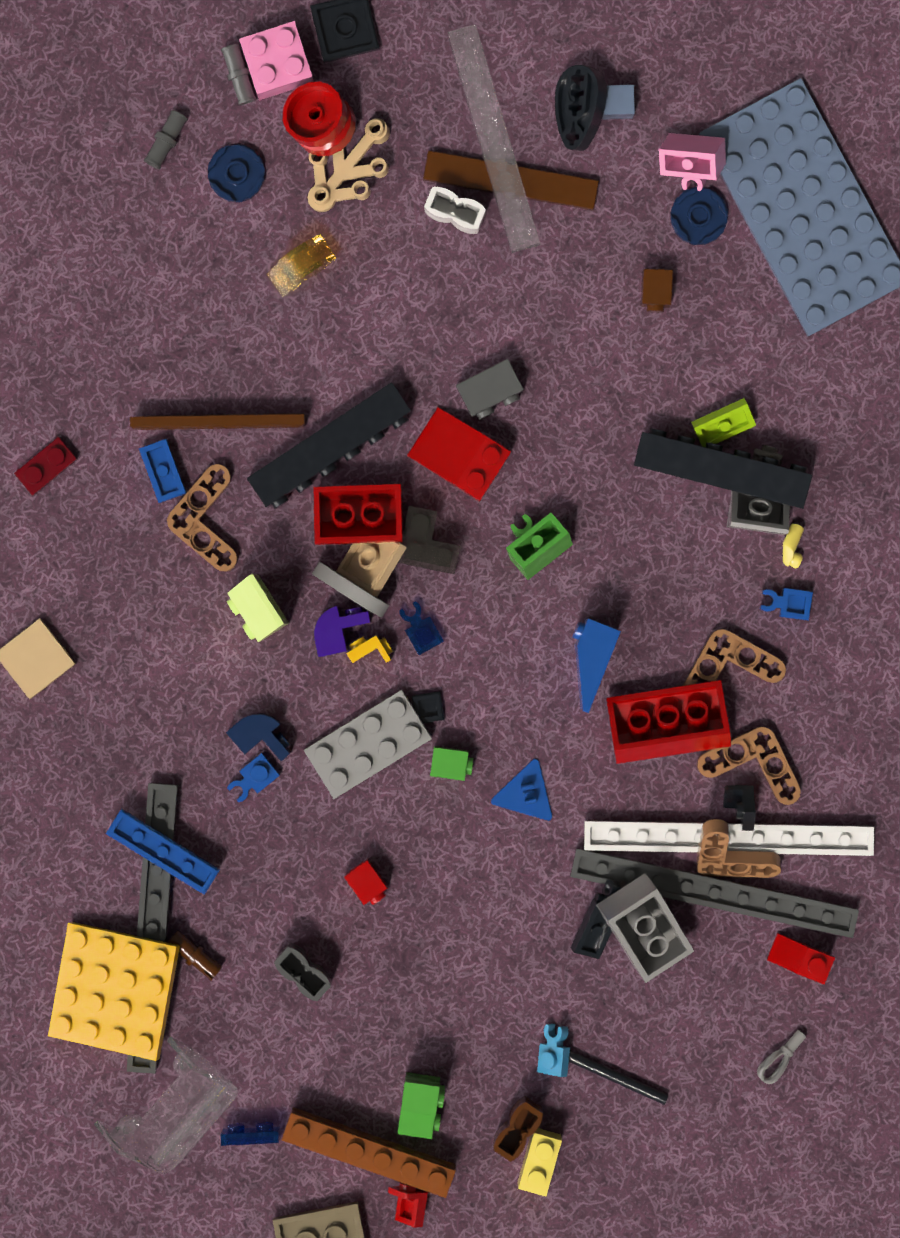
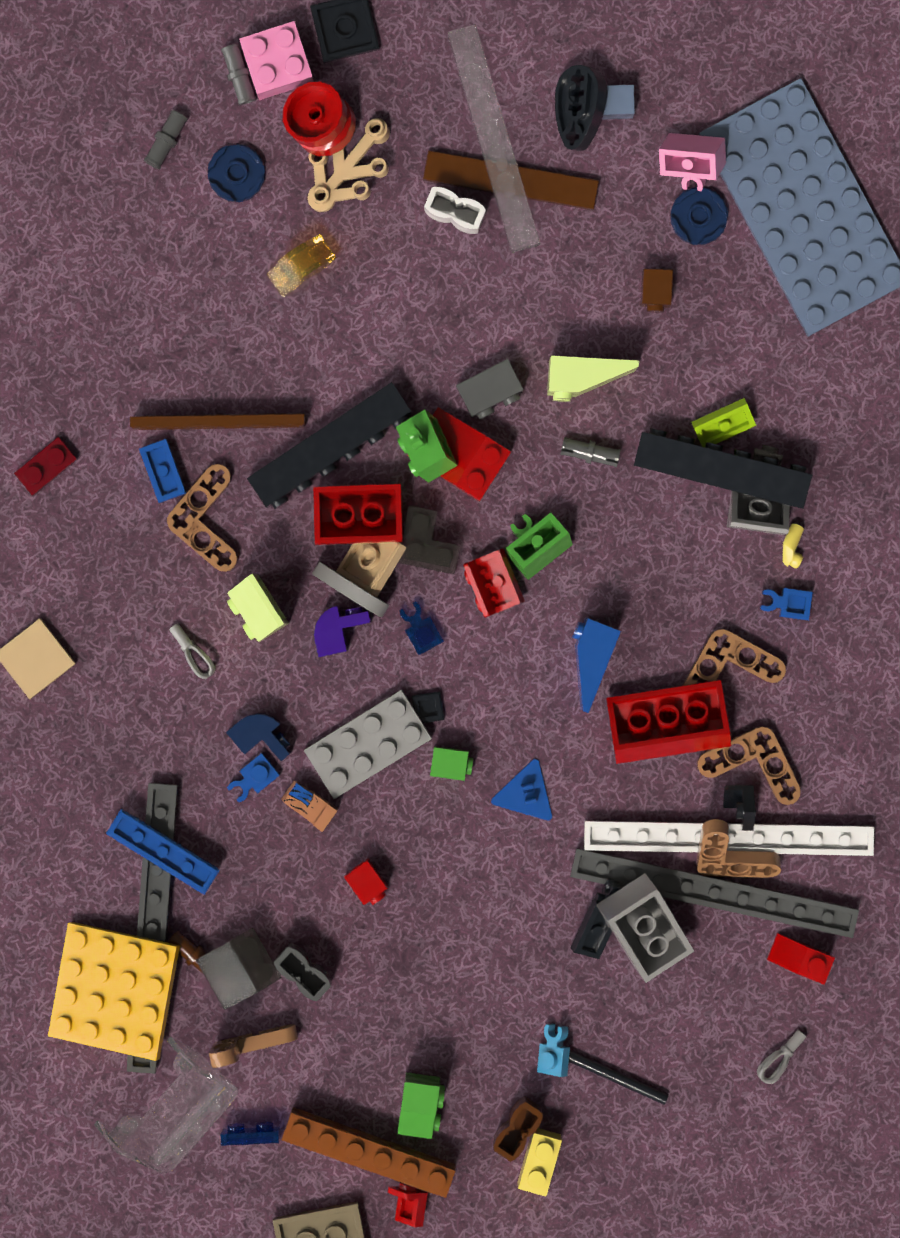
(187, 644): none -> light grey piece
(229, 1050): none -> medium nougat beam
(238, 968): none -> clear smoke slope
(309, 805): none -> nougat leg
(362, 647): yellow bracket -> none
(426, 446): none -> bright green brick
(493, 583): none -> red bracket
(577, 375): none -> yellowish green slope
(590, 452): none -> dark grey pin

